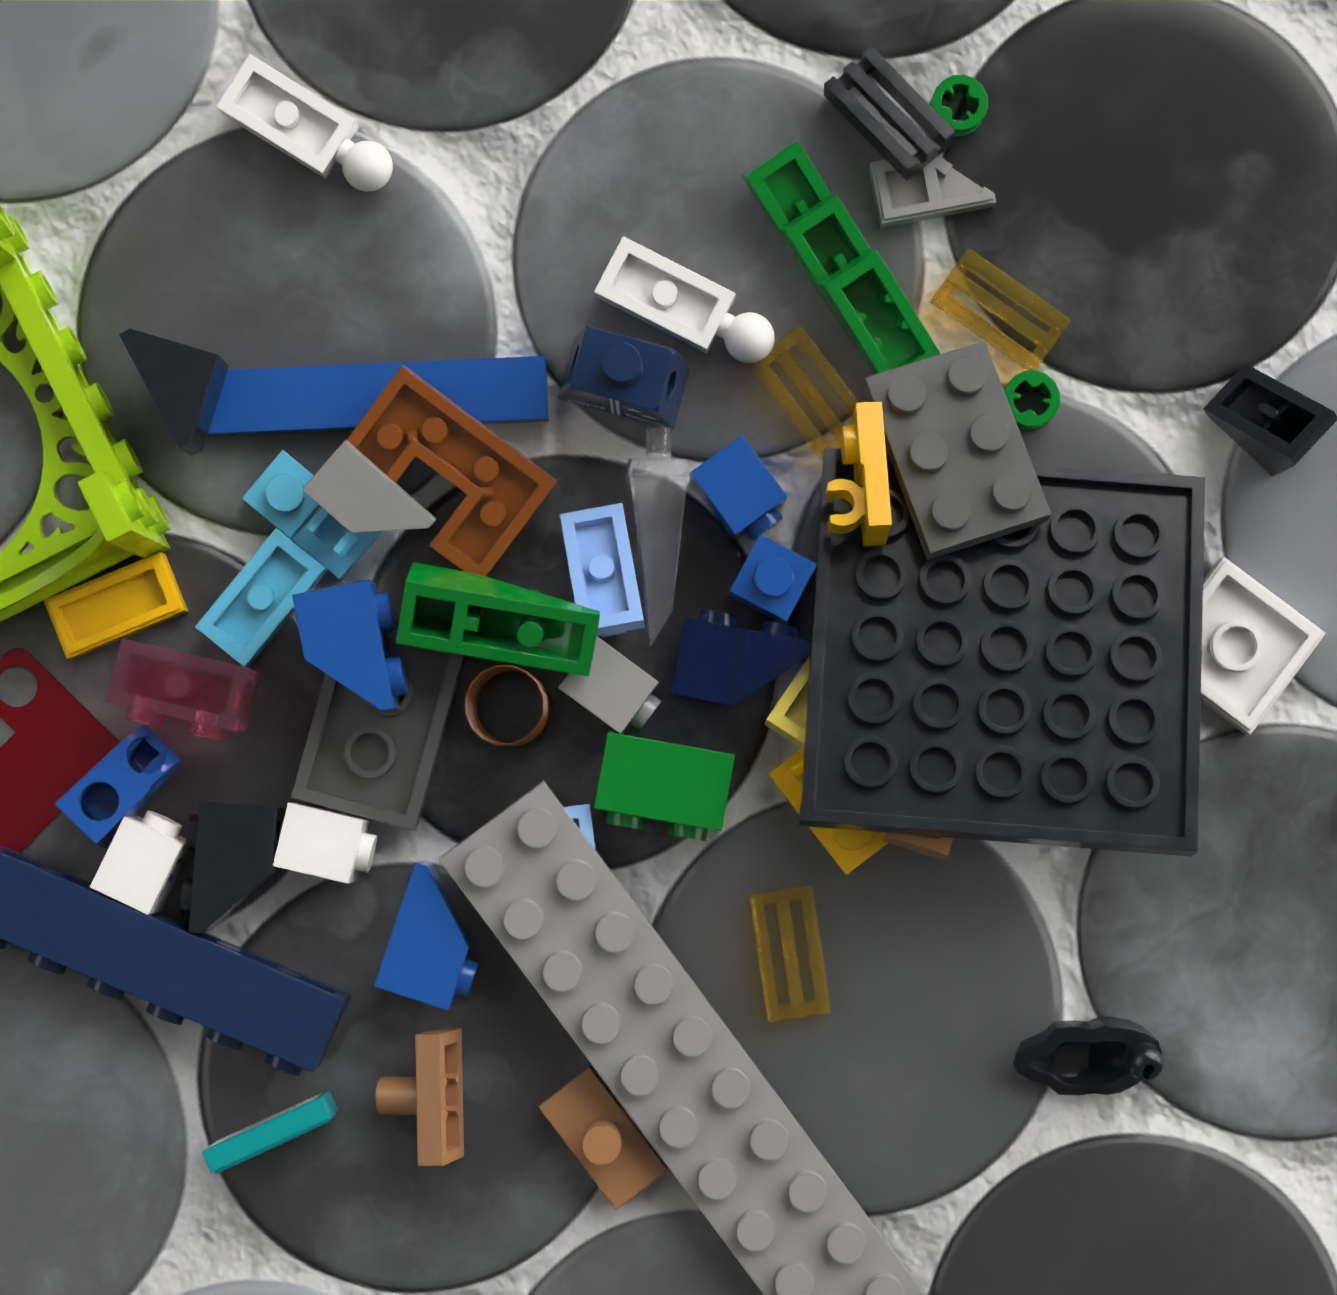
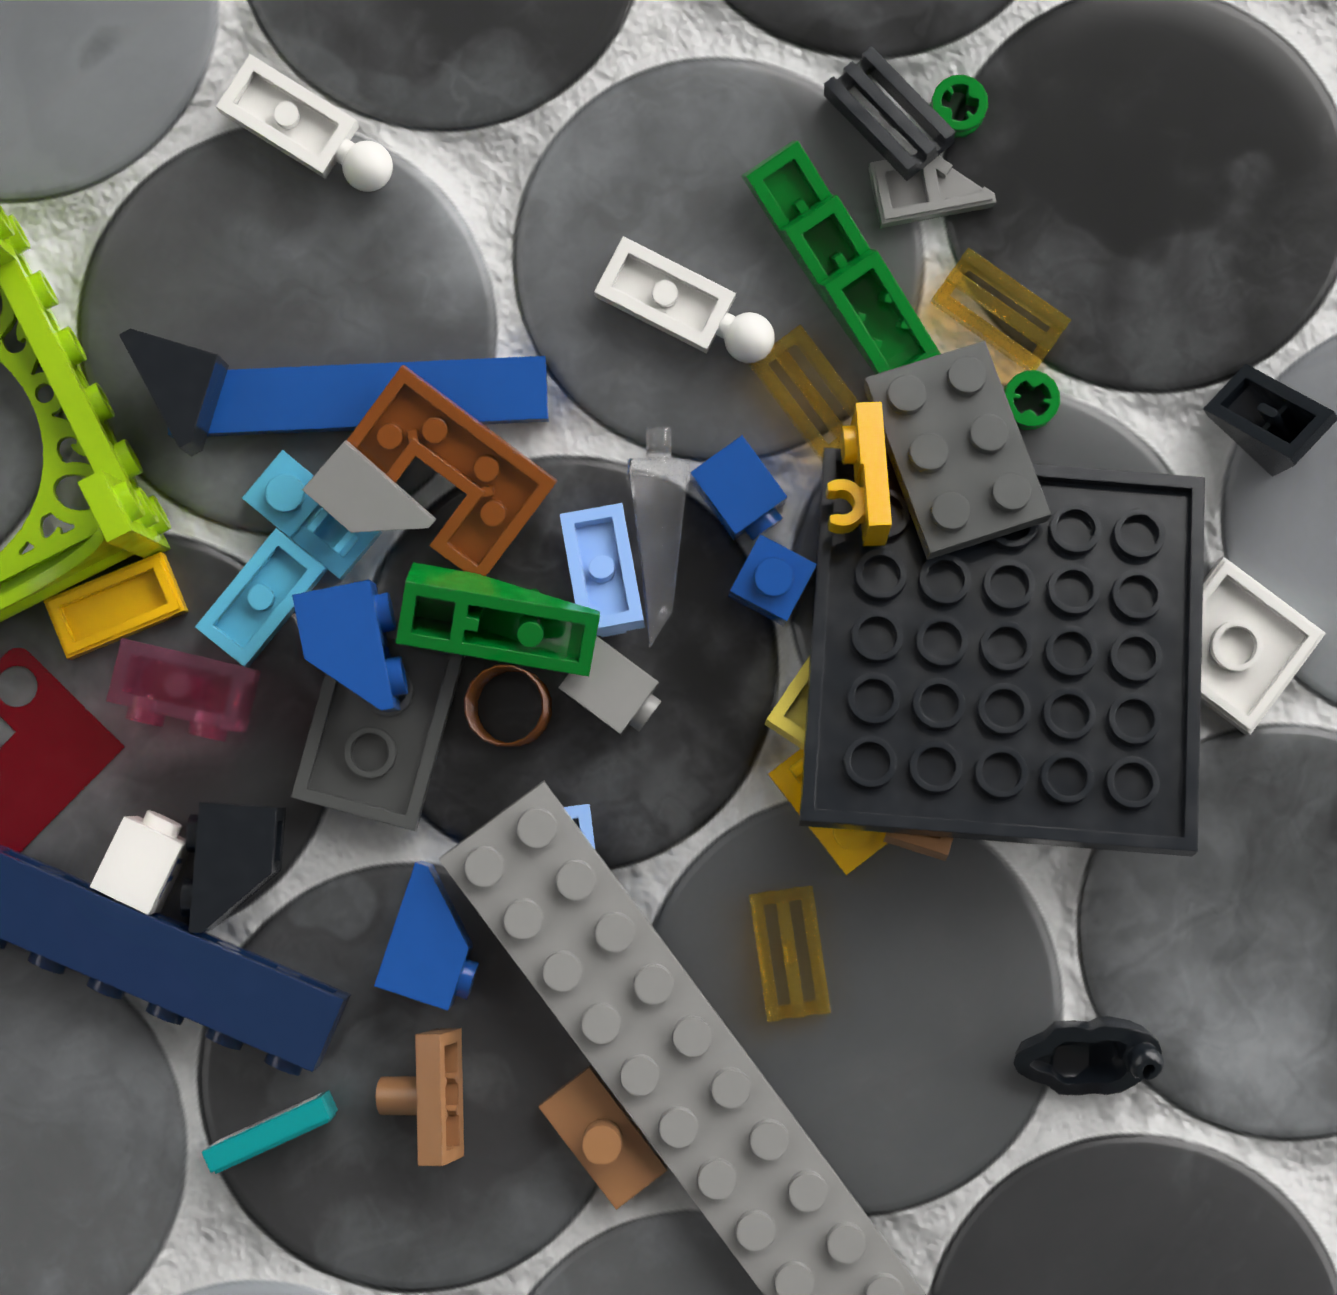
(119, 785): blue leg -> none
(324, 843): white brick -> none
(625, 377): dark blue torso -> none
(665, 784): green brick -> none
(731, 663): clear blue slope -> none

